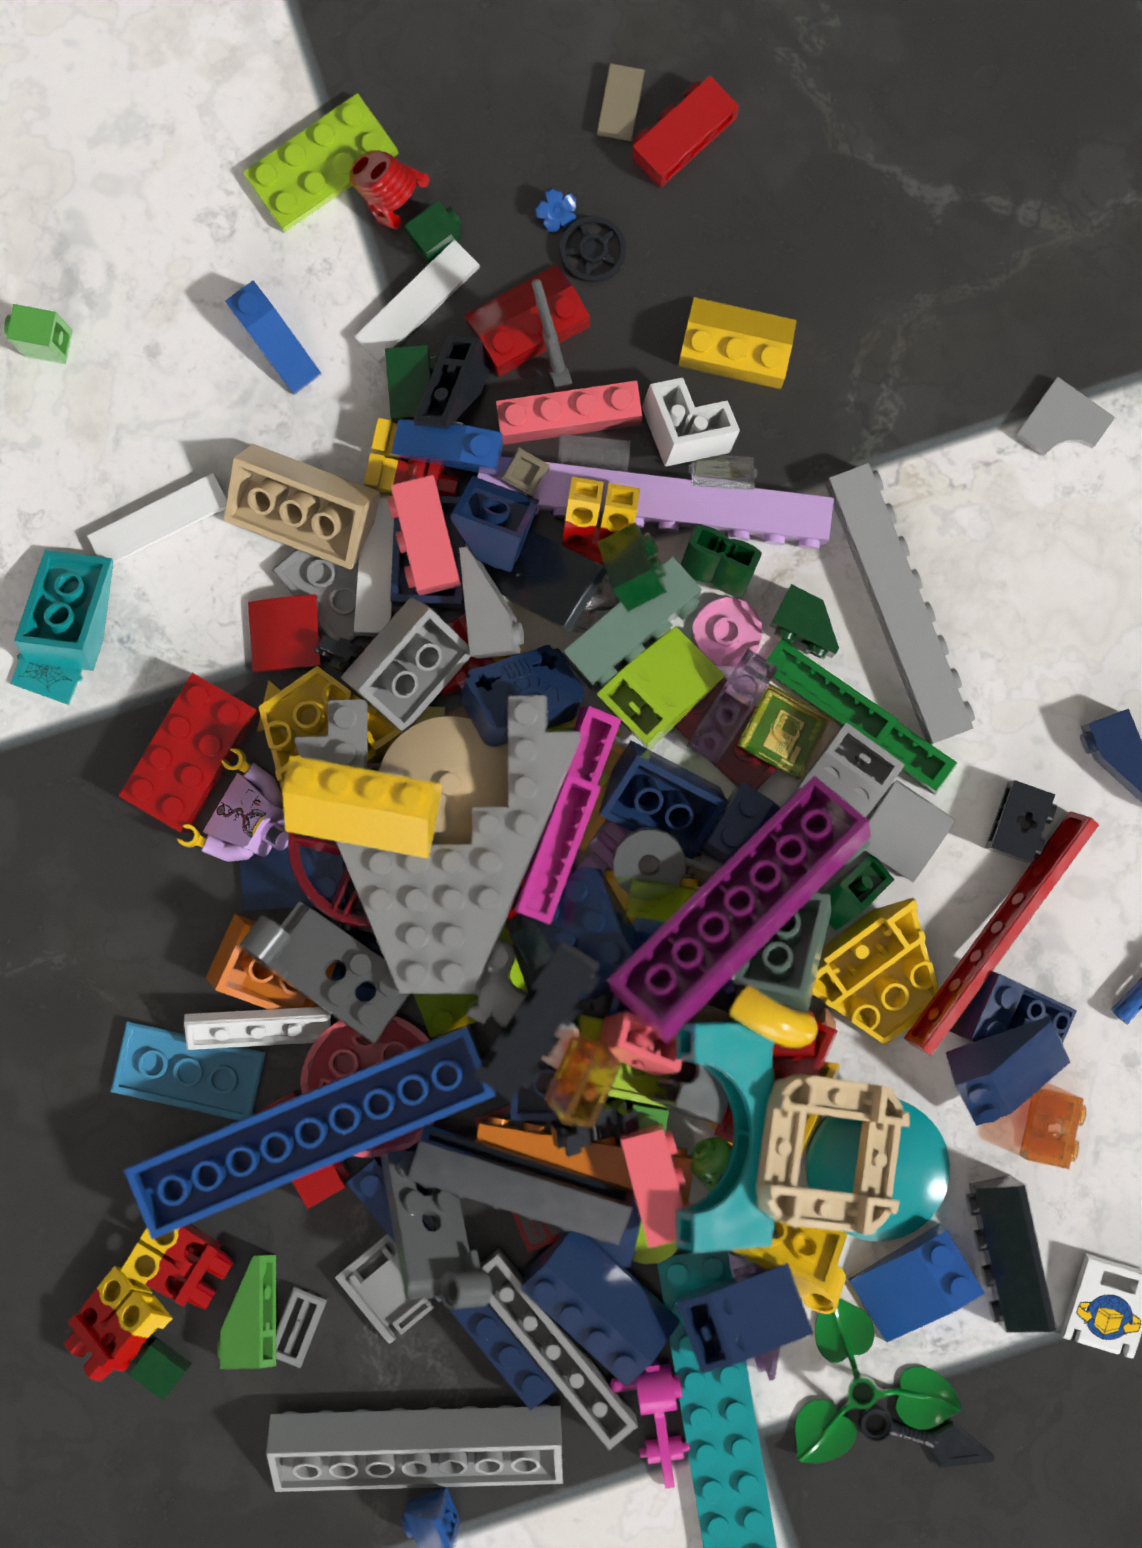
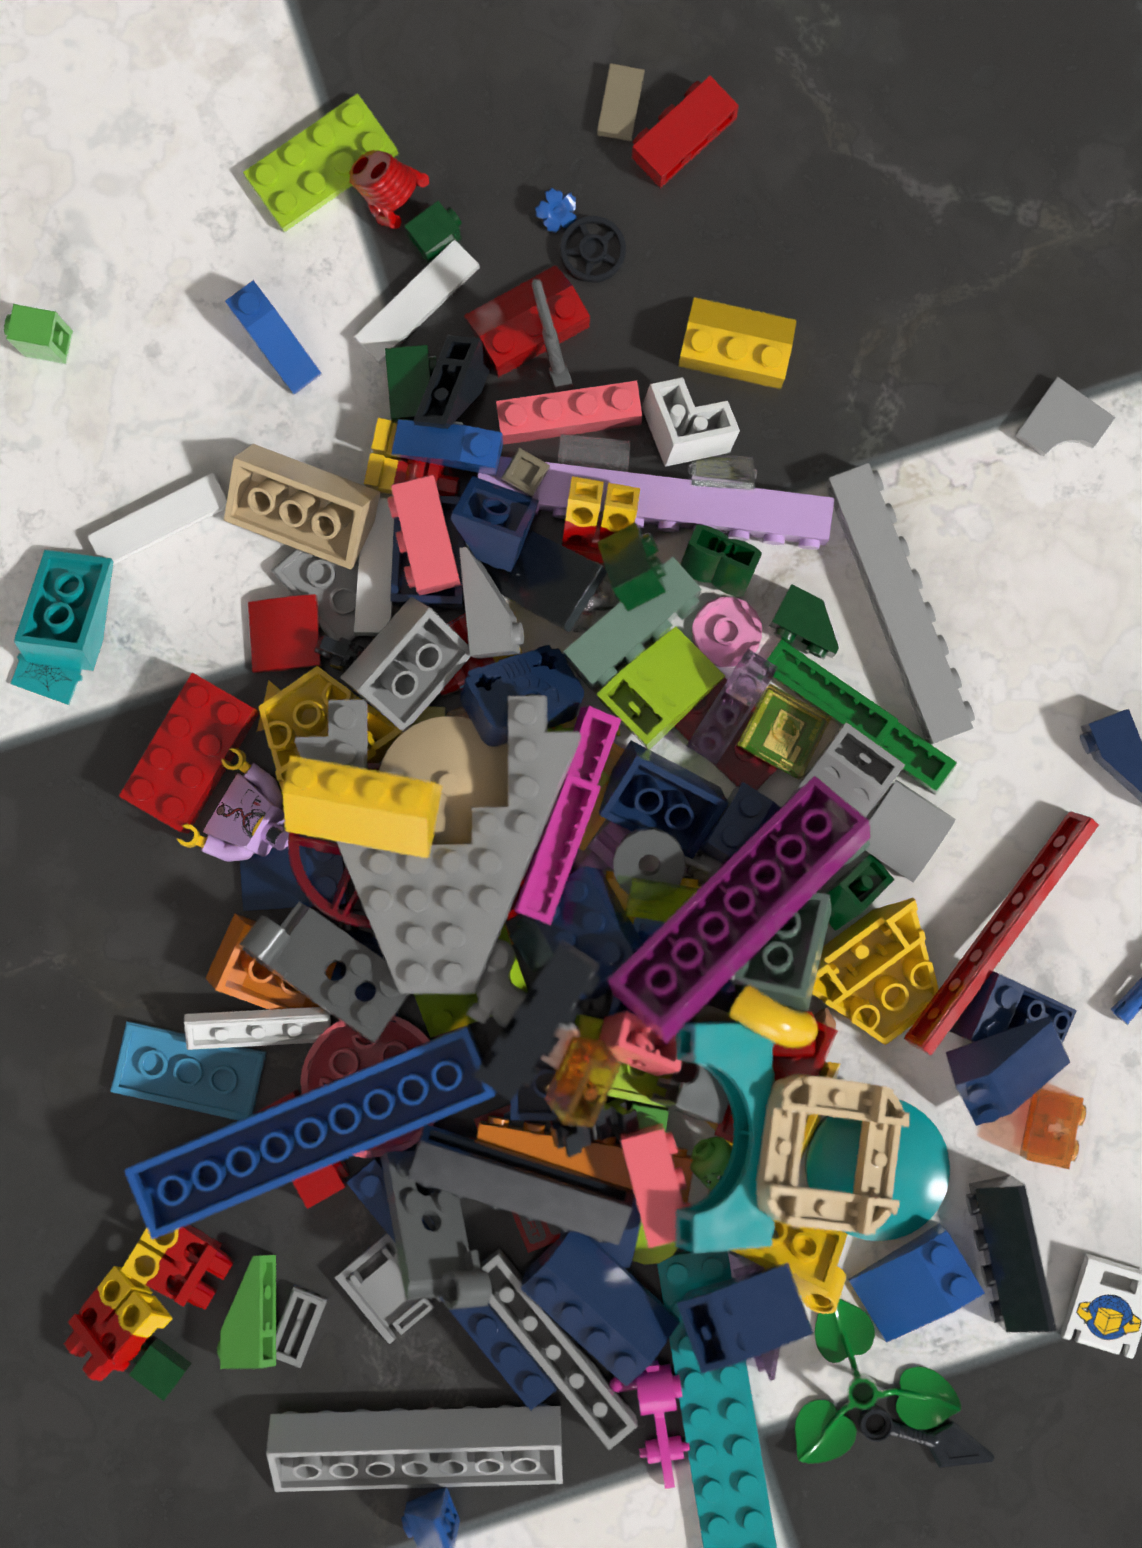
(1017, 801): black brick -> none

